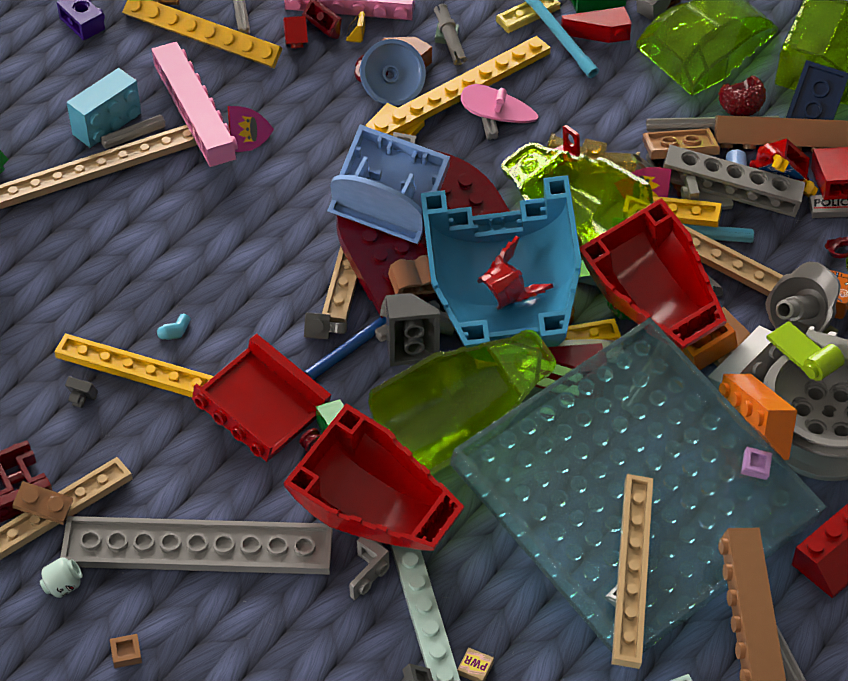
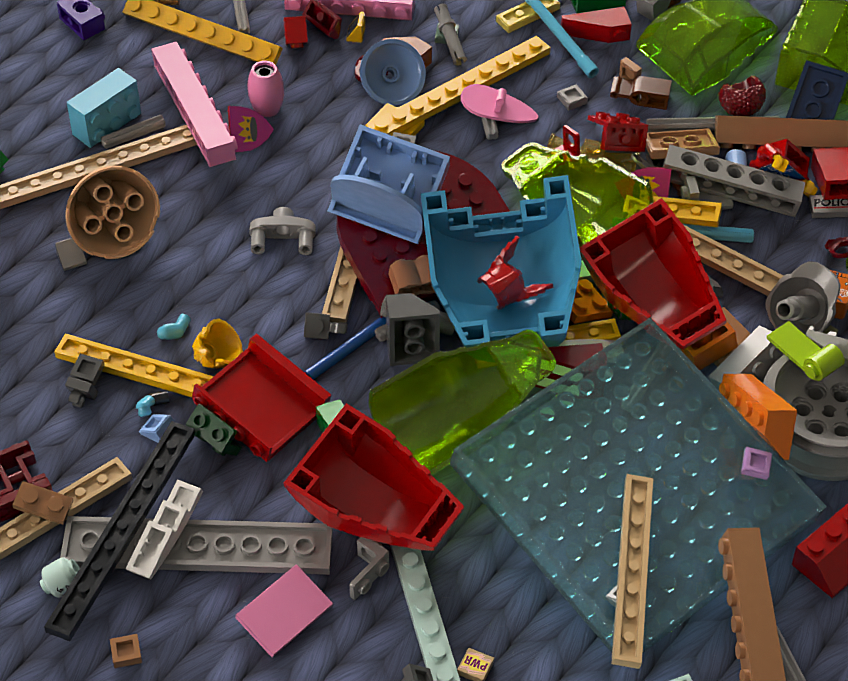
(70, 254): none -> light grey slope
(87, 369): none -> dark grey tile
(112, 212): none -> light nougat cone
(119, 532): none -> black plate
(149, 400): none -> arm
(156, 426): none -> light blue slope
(164, 530): none -> white slope
(213, 430): none -> dark green bracket
(217, 345): none -> yellow helmet
(265, 88): none -> bright pink piece
(282, 226): none -> light grey connector
(284, 610): none -> bright pink tile
(309, 438): dark red bush -> none
(572, 97): none -> light grey tile
(588, 304): none -> orange plate
(621, 132): none -> red bracket
(629, 69): none -> medium nougat tile
(643, 91): none -> reddish brown piece

